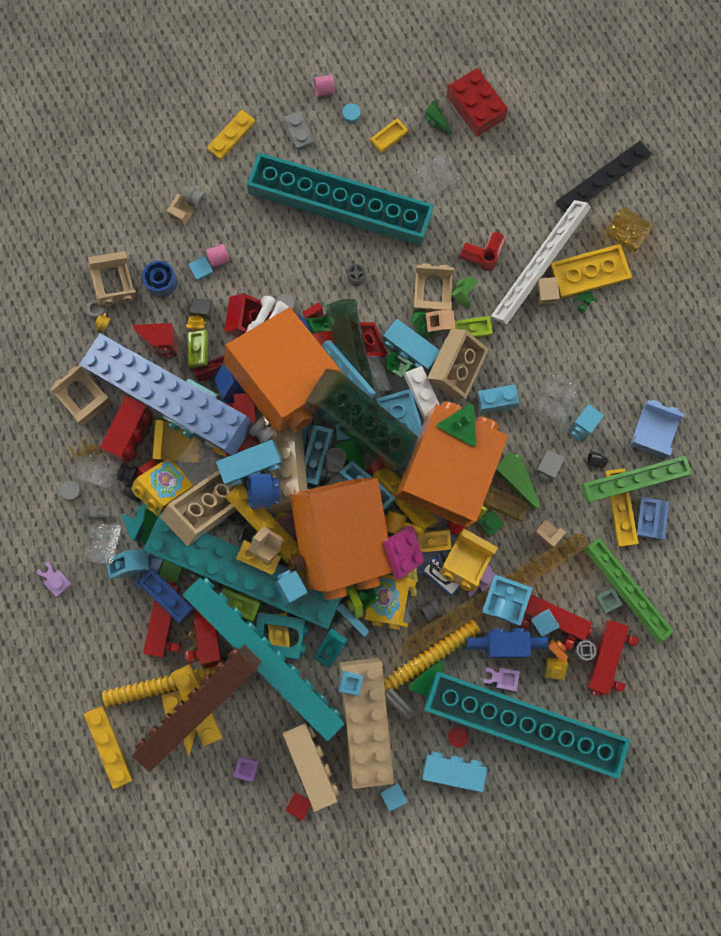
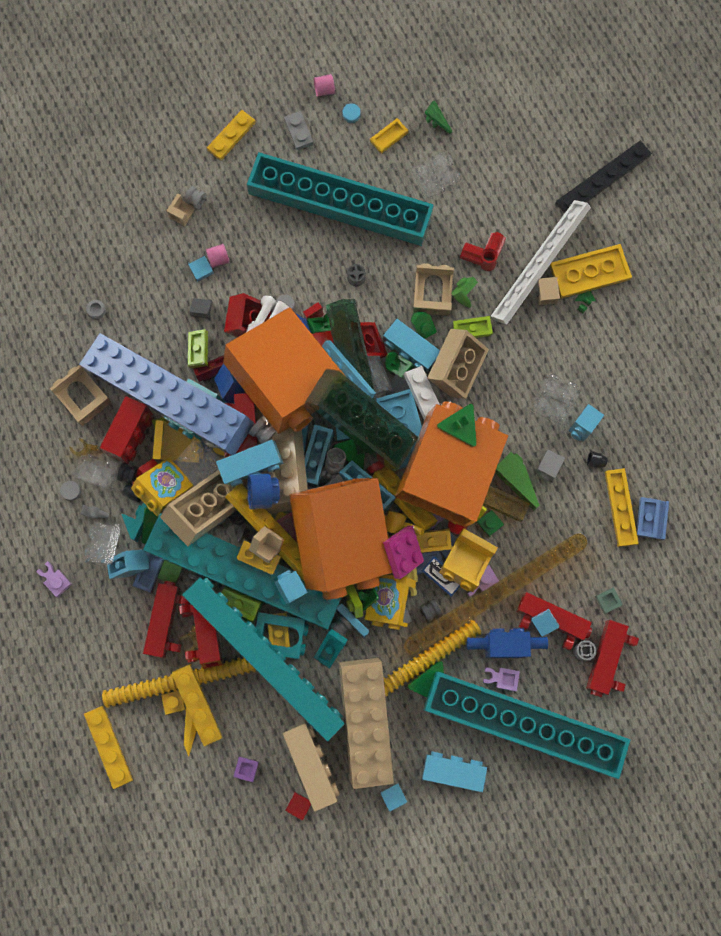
(102, 322): yellow plate -> none
(106, 262): tan panel -> none
(159, 269): blue piece -> none
(159, 338): red slope -> none
(166, 596): blue tile -> none
(195, 323): yellow plate -> none
(197, 707): copper brick -> none
(296, 563): reddish brown plate -> none
(350, 683): medium azure tile -> none
(399, 704): light grey axle -> none
(440, 321): light nougat brick -> none
(458, 737): red tile -> none
(476, 102): red brick -> none
(497, 399): medium azure brick -> none
(507, 600): medium azure plate -> none
(549, 534): tan panel -> none
(555, 668): yellow plate -> none
(558, 649): orange plate -> none
(628, 590): bright green plate -> none
(629, 229): clear yellow plate -> none
(636, 479): bright green plate -> none
(656, 429): light blue panel -> none

